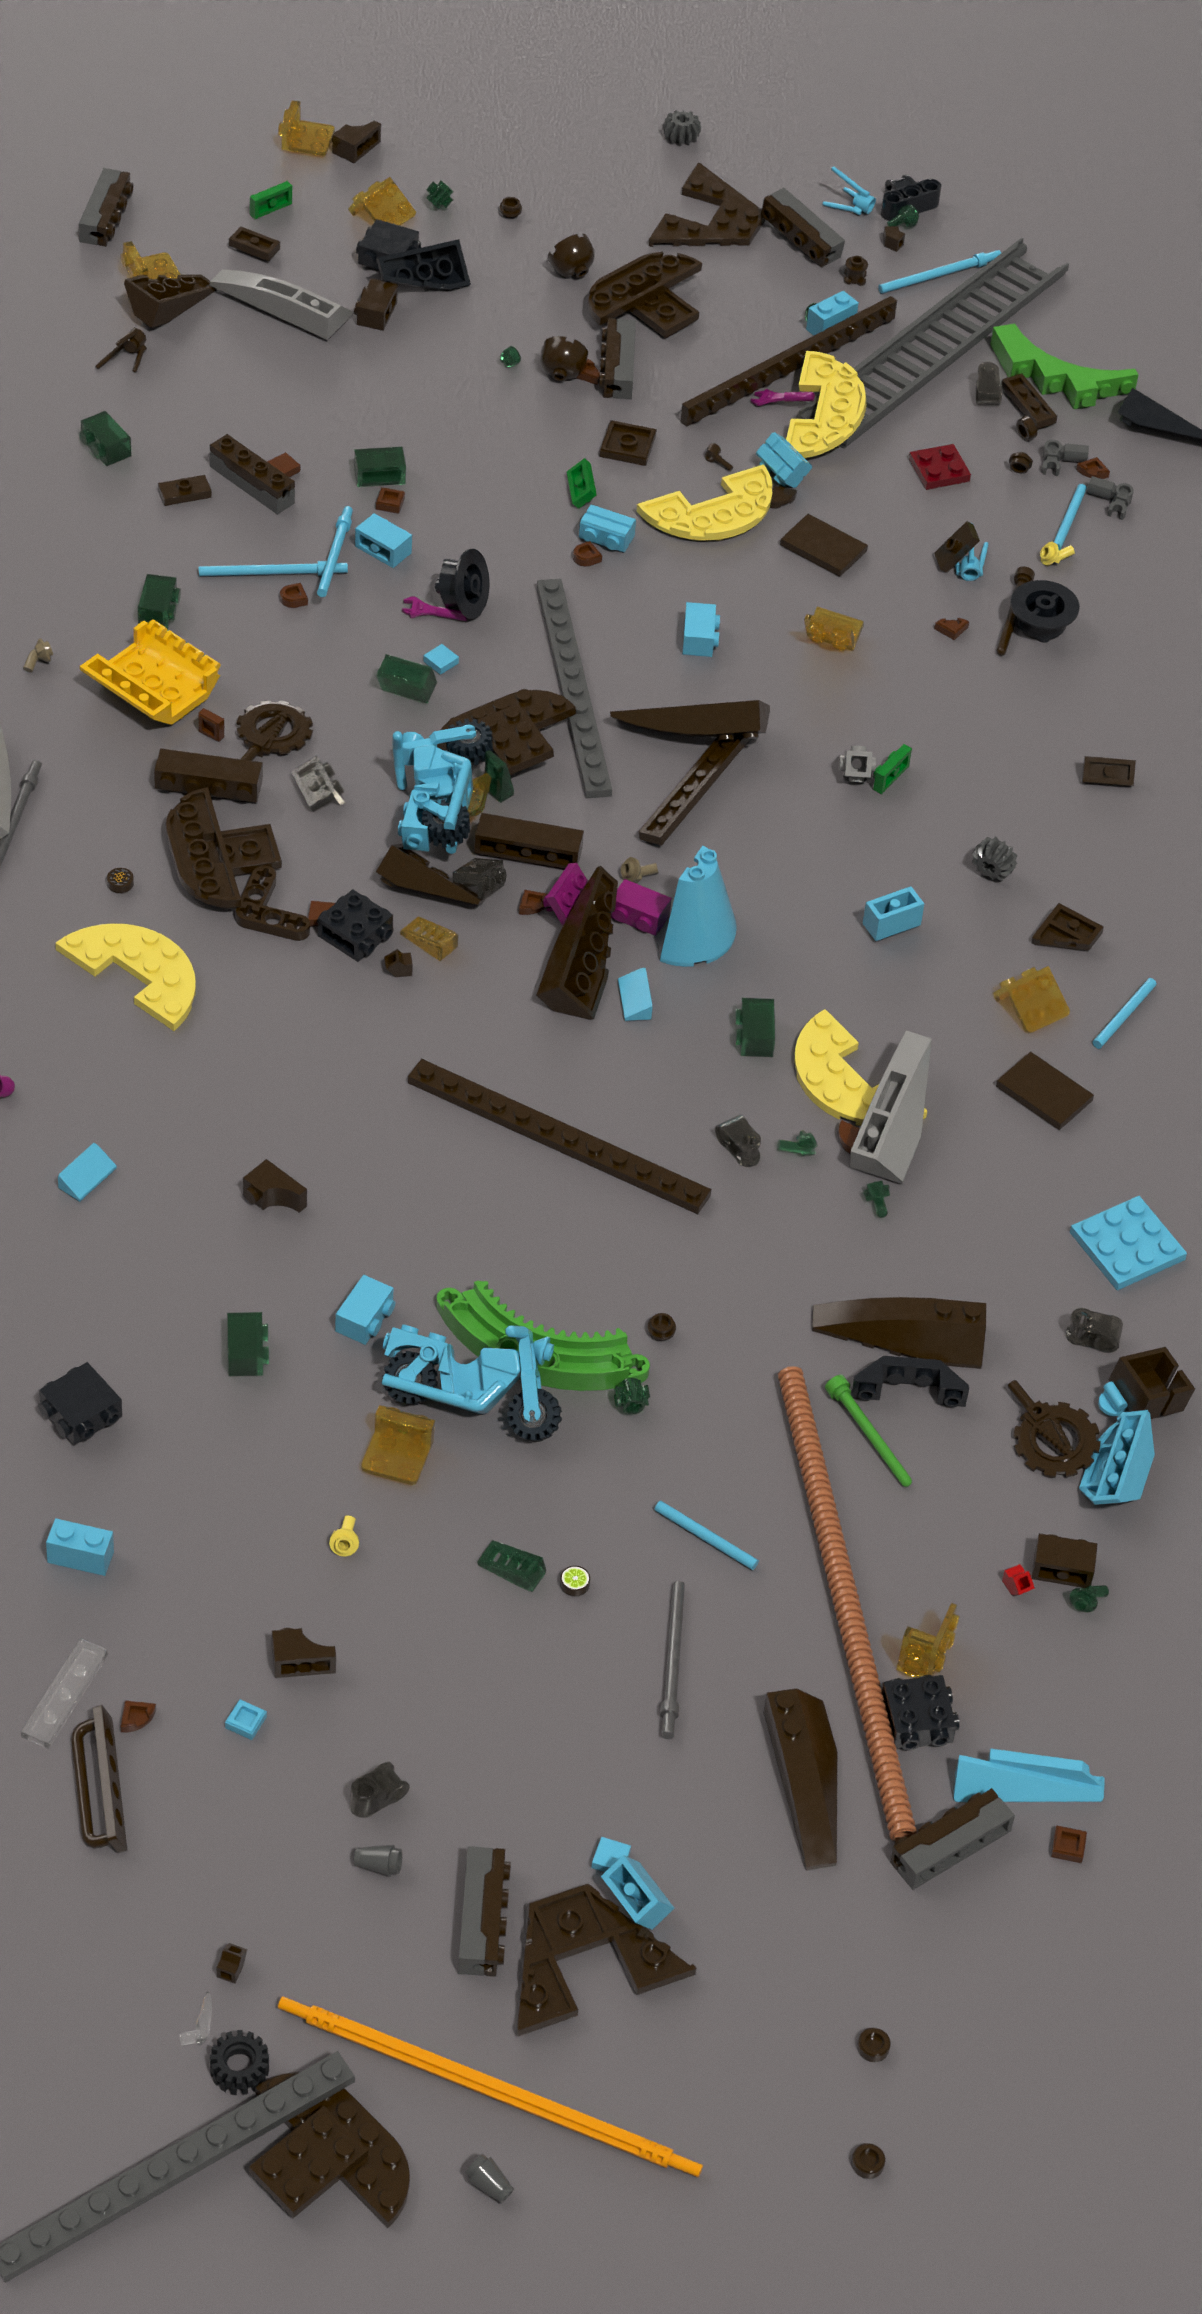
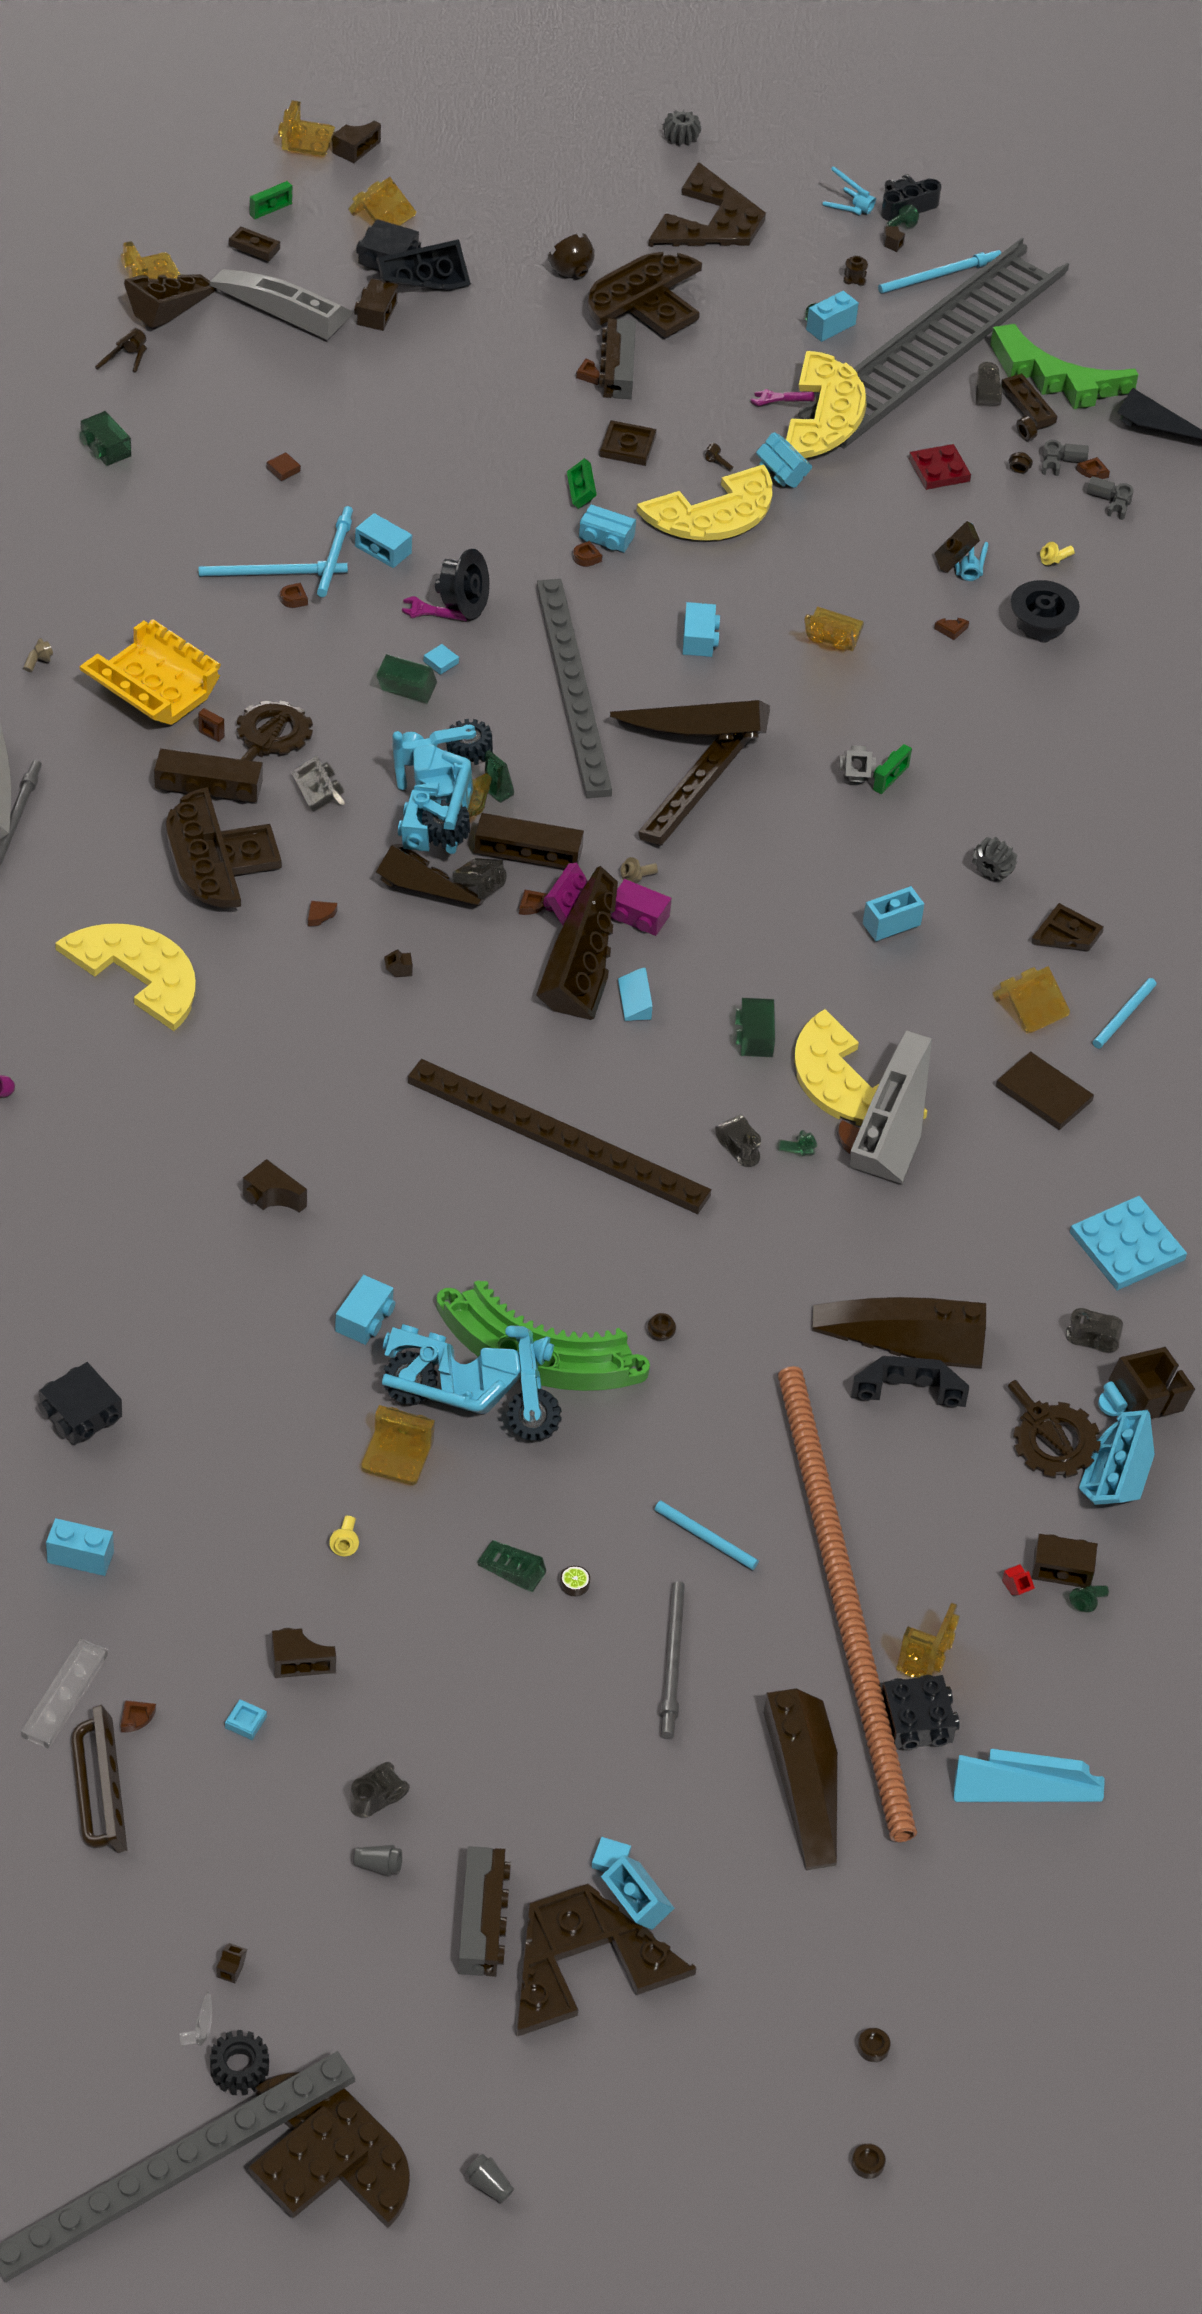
(86, 1172): medium azure slope -> none
(105, 207): piece -> none
(120, 880): dark brown tile -> none
(159, 599): clear green piece -> none
(184, 490): dark brown plate -> none
(245, 1344): clear green piece -> none
(252, 474): dark brown piece -> none
(259, 908): dark brown beam -> none
(355, 925): black brick -> none
(379, 466): clear green piece -> none
(390, 500): reddish brown tile -> none
(437, 949): clear yellow slope -> none
(439, 194): clear green gear -> none
(490, 2086): light orange axle -> none
(510, 207): dark brown plate -> none
(510, 357): clear green hinge -> none
(516, 725): dark brown plate -> none
(563, 358): dark brown cylinder -> none
(632, 1396): clear green gear -> none
(701, 915): medium azure cone -> none
(782, 496): dark brown tile -> none
(787, 361): dark brown plate -> none
(802, 227): dark brown piece -> none
(824, 545): dark brown tile -> none
(839, 1389): bright green piece -> none
(877, 1192): clear green plate -> none
(951, 1838): dark grey piece -> none
(1022, 575): dark brown piece -> none
(1069, 1844): reddish brown tile -> none
(1070, 515): medium azure bar -> none
(1108, 770): dark brown plate -> none

